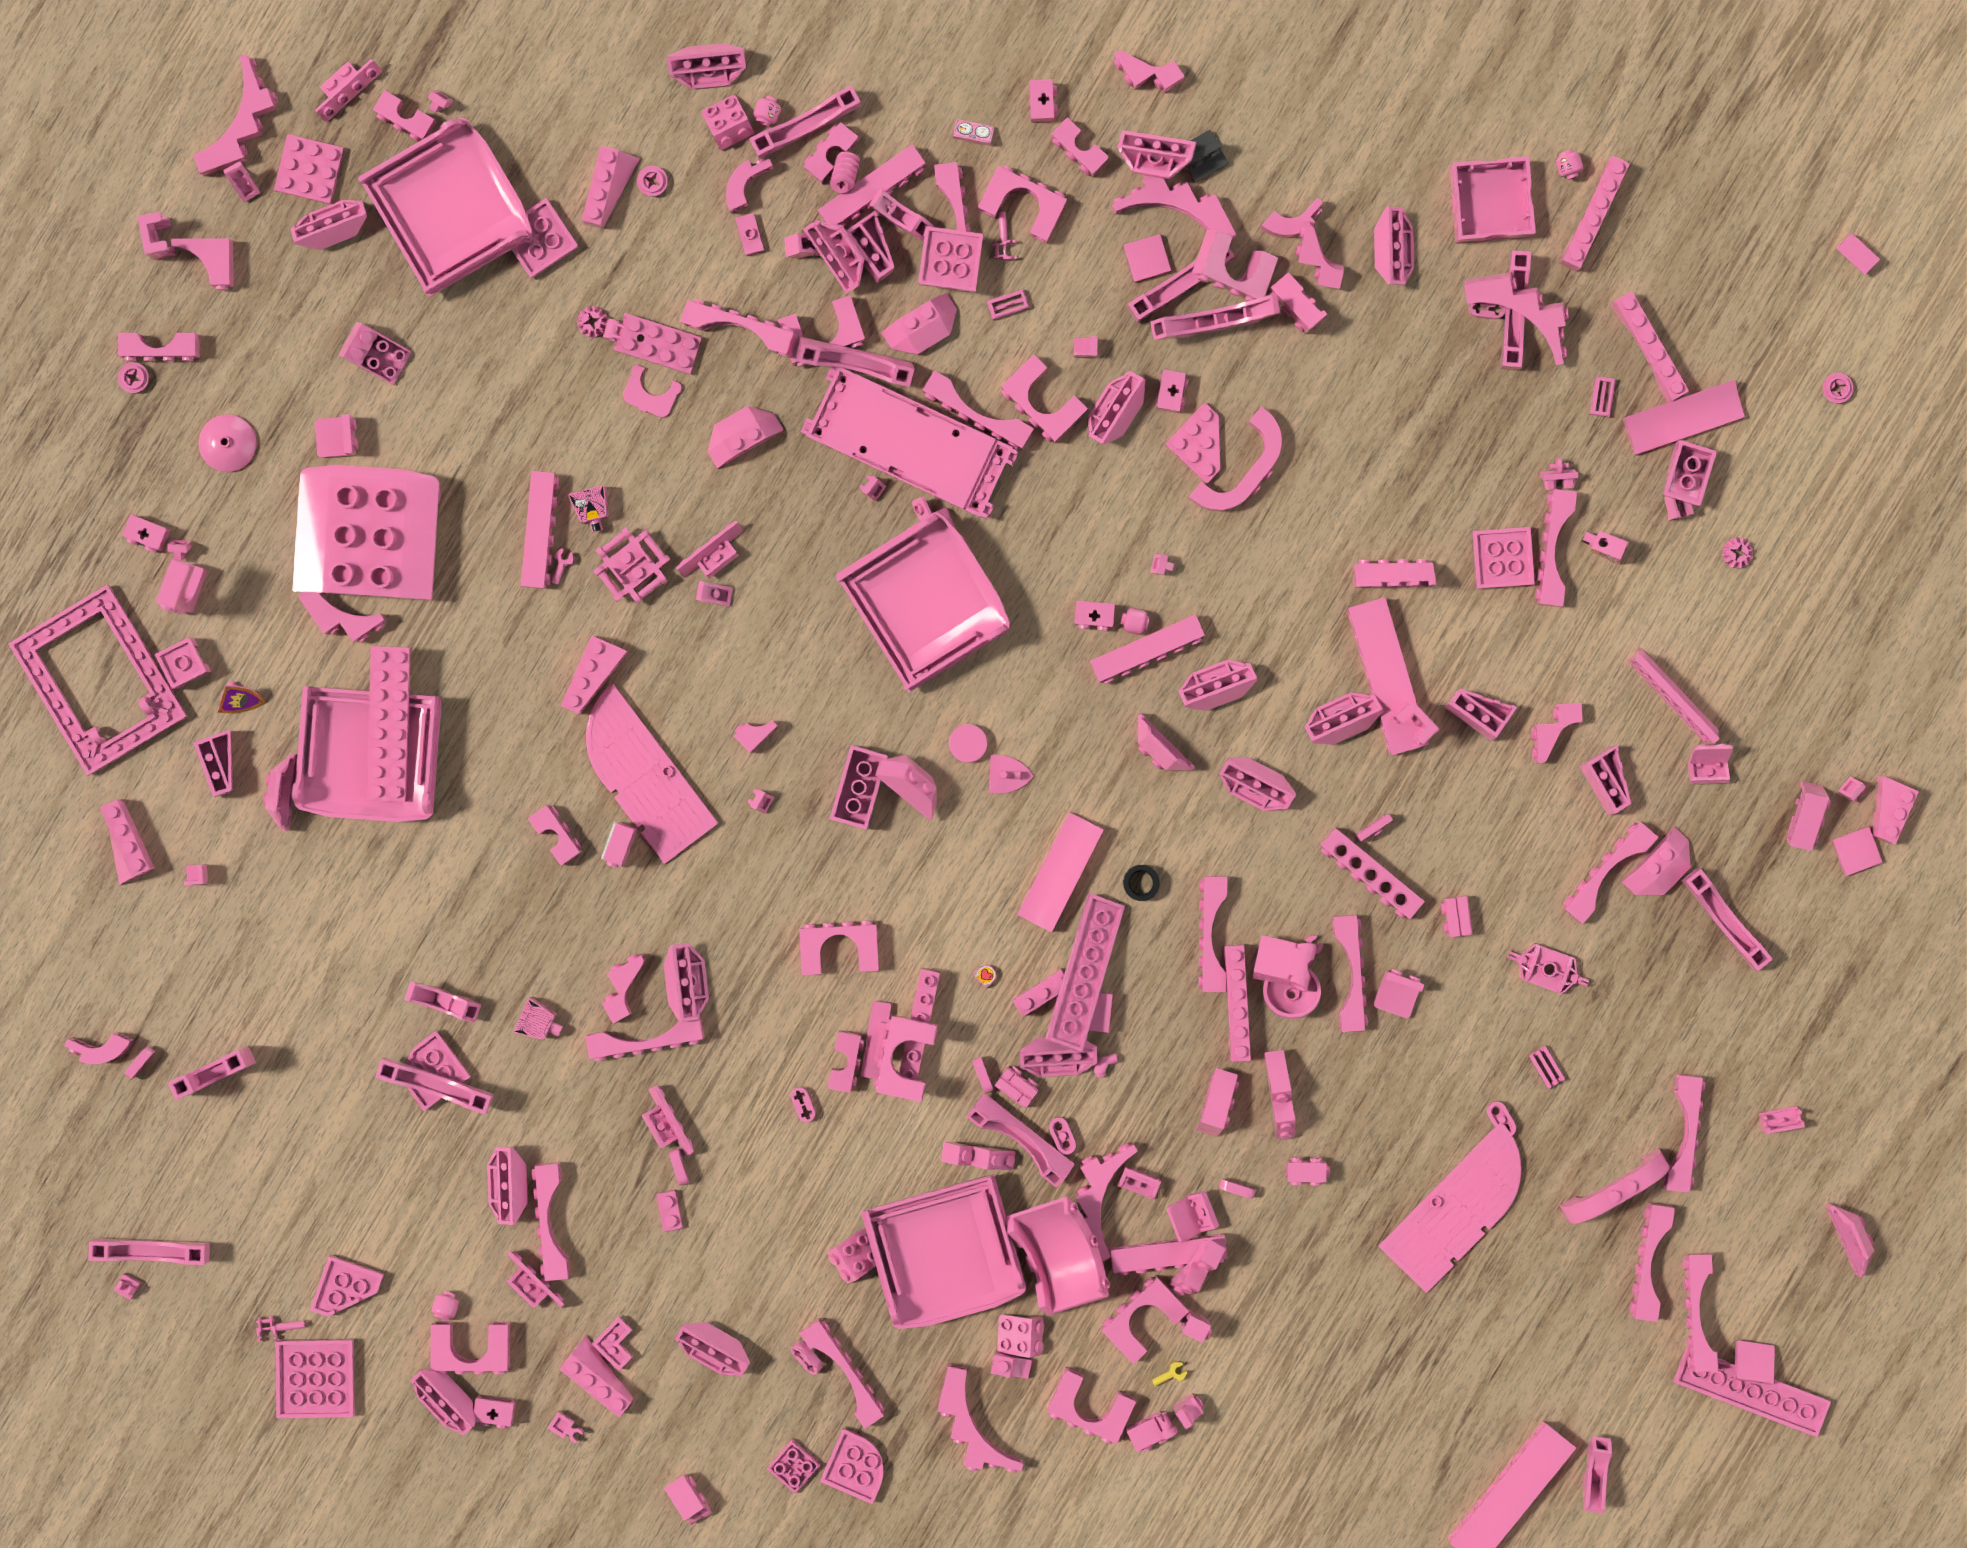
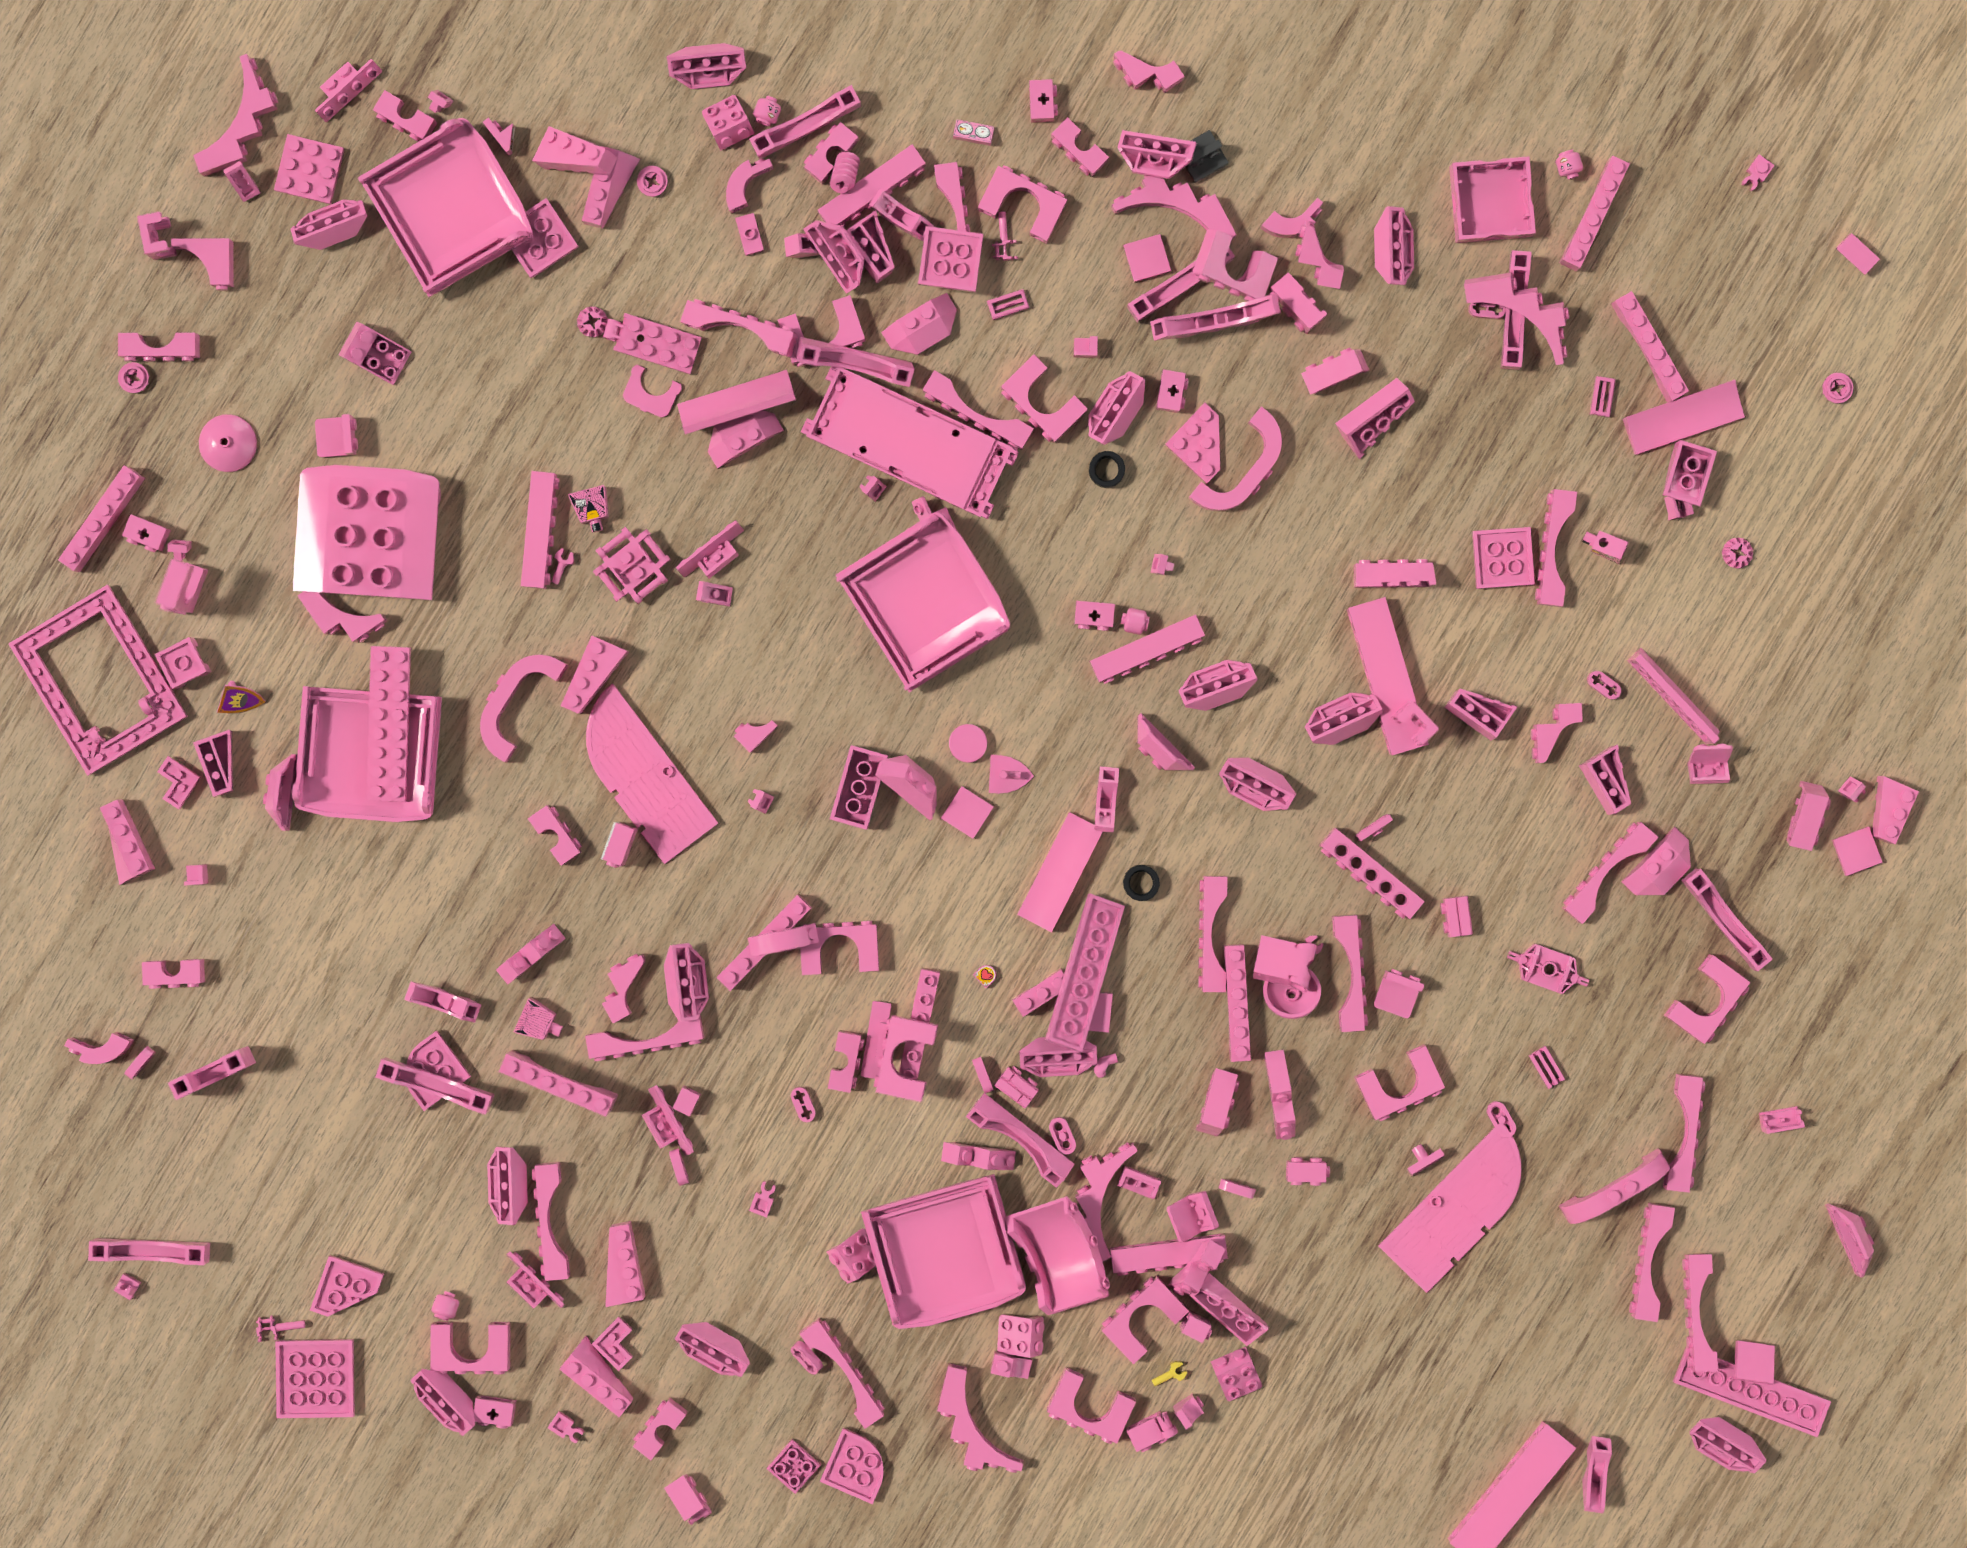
(101, 519): none -> bright pink brick
(155, 974): none -> bright pink arch
(183, 781): none -> bright pink plate
(505, 137): none -> bright pink slope
(507, 686): none -> bright pink arch
(530, 954): none -> bright pink arch
(568, 152): none -> bright pink wedge
(590, 1097): none -> bright pink arch
(623, 1268): none -> bright pink wedge
(669, 1210): bright pink plate -> none
(669, 1414): none -> bright pink arch
(686, 1101): none -> bright pink panel
(736, 401): none -> bright pink arch
(744, 961): none -> bright pink arch
(762, 1202): none -> bright pink plate
(783, 940): none -> bright pink arch
(967, 812): none -> bright pink tile
(1092, 469): none -> black tyre
(1106, 799): none -> bright pink arch
(1229, 1310): none -> bright pink wedge
(1236, 1374): none -> bright pink bracket
(1334, 370): none -> bright pink wedge
(1374, 416): none -> bright pink wedge
(1424, 1160): none -> bright pink tile
(1426, 1083): none -> bright pink arch
(1568, 476): bright pink hips -> none
(1601, 688): none -> bright pink beam
(1727, 1445): none -> bright pink wedge
(1731, 988): none -> bright pink arch
(1759, 171): none -> bright pink plate

